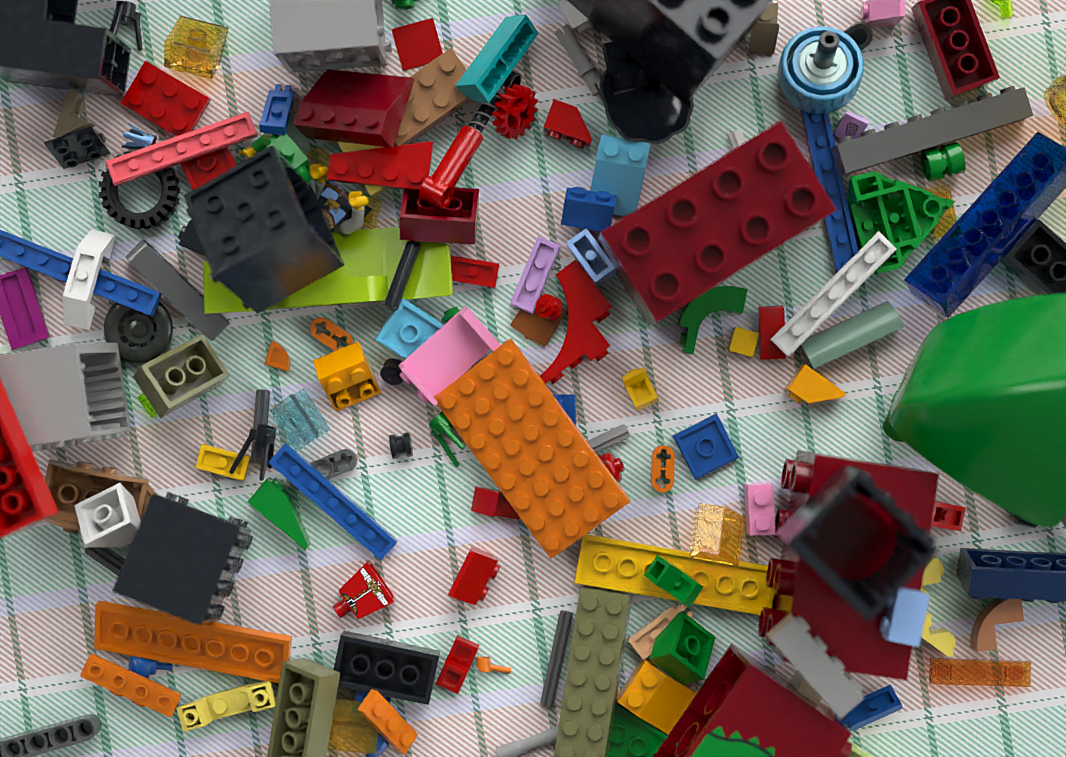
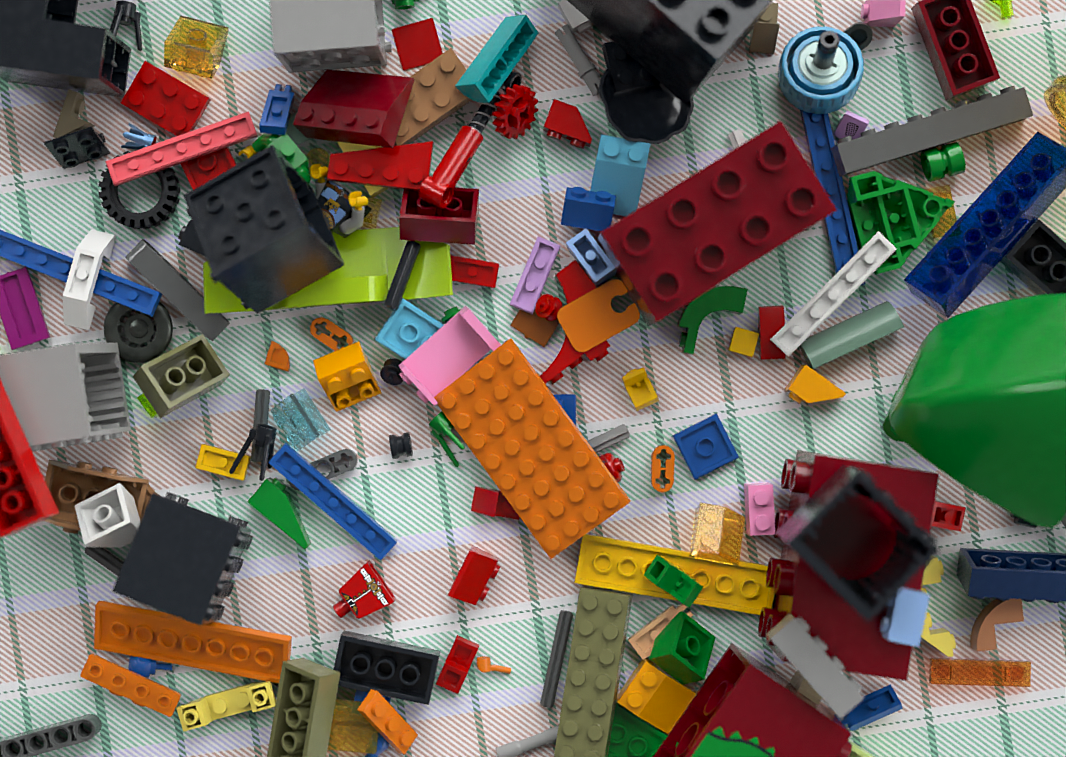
(592, 319): none -> orange piece

